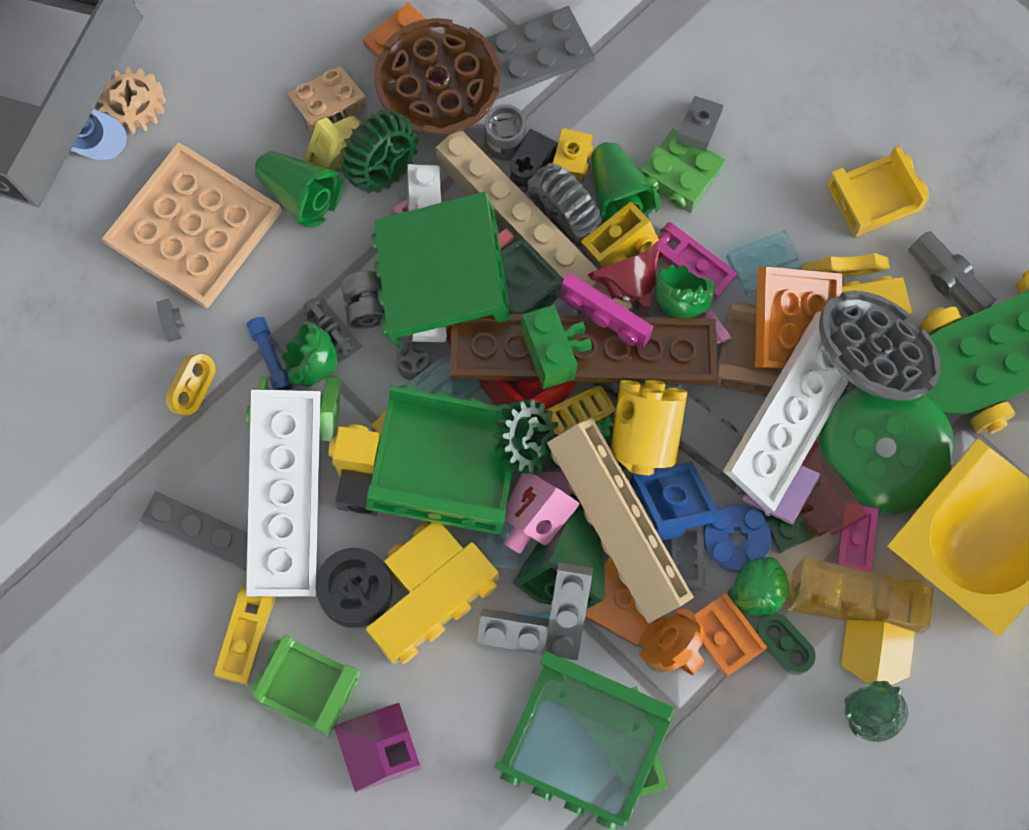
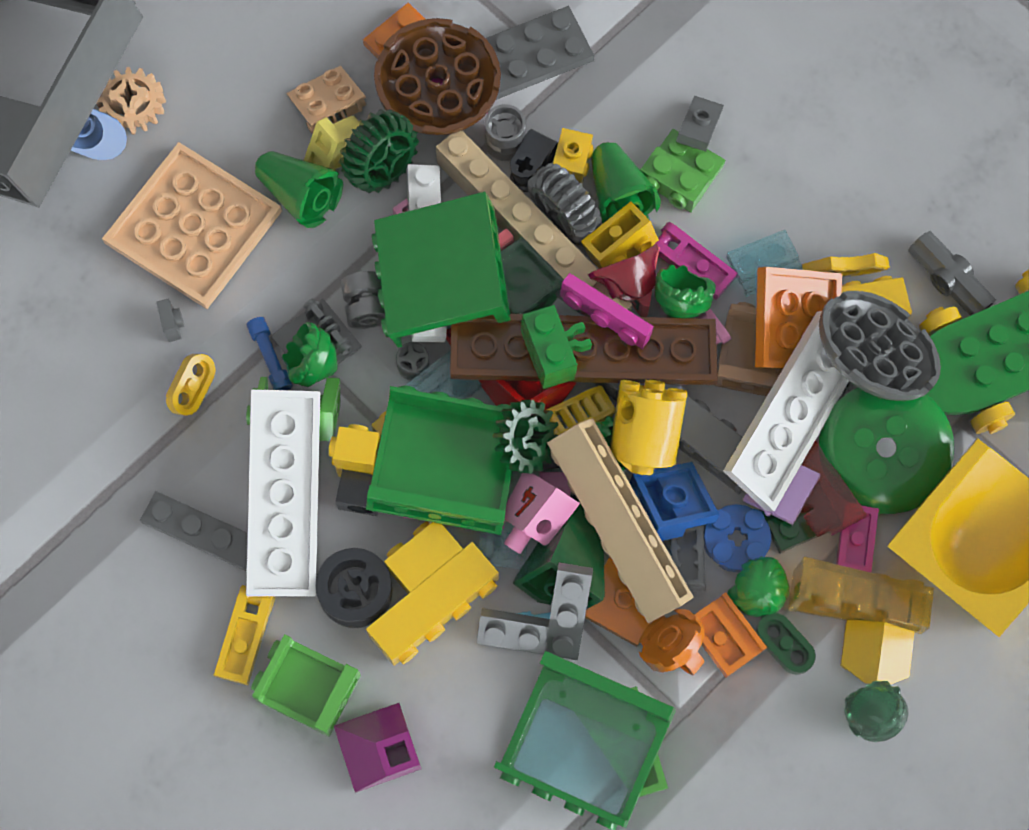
(878, 192): yellow panel -> none

